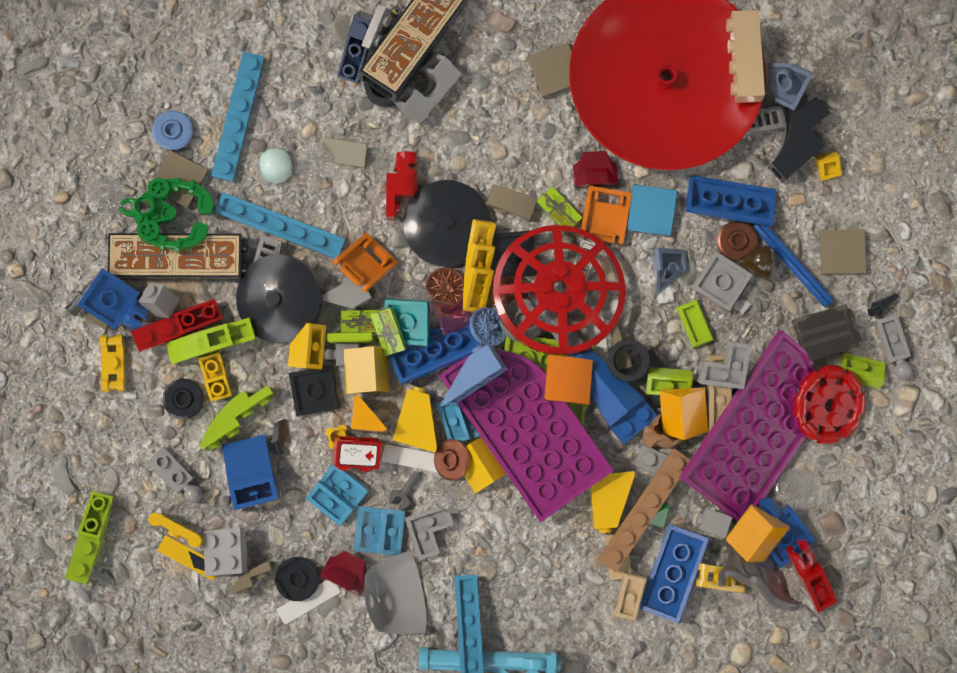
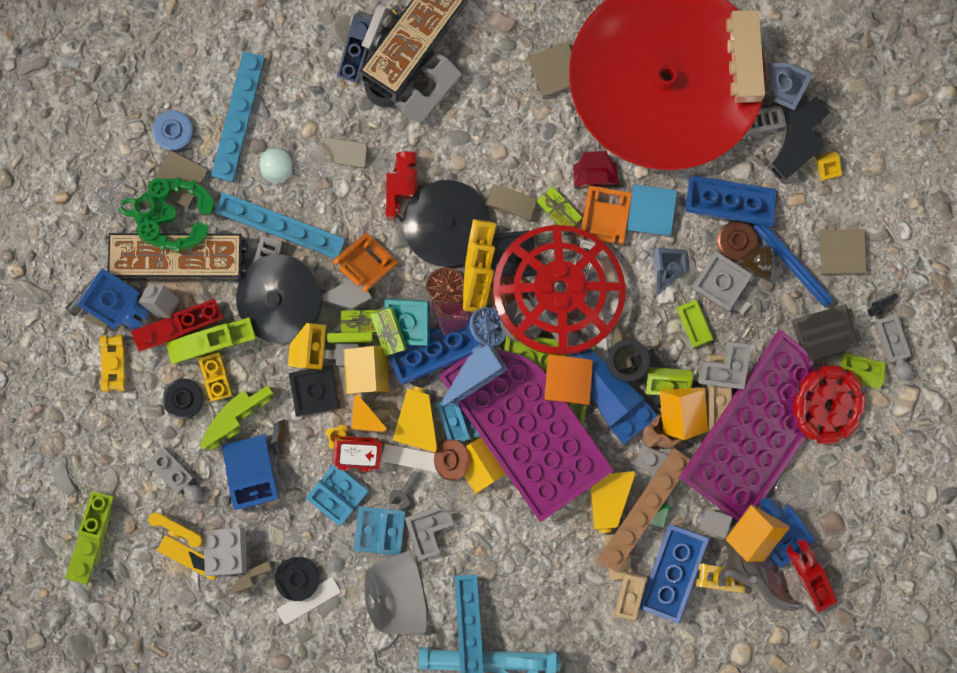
(346, 572): dark red slope -> none

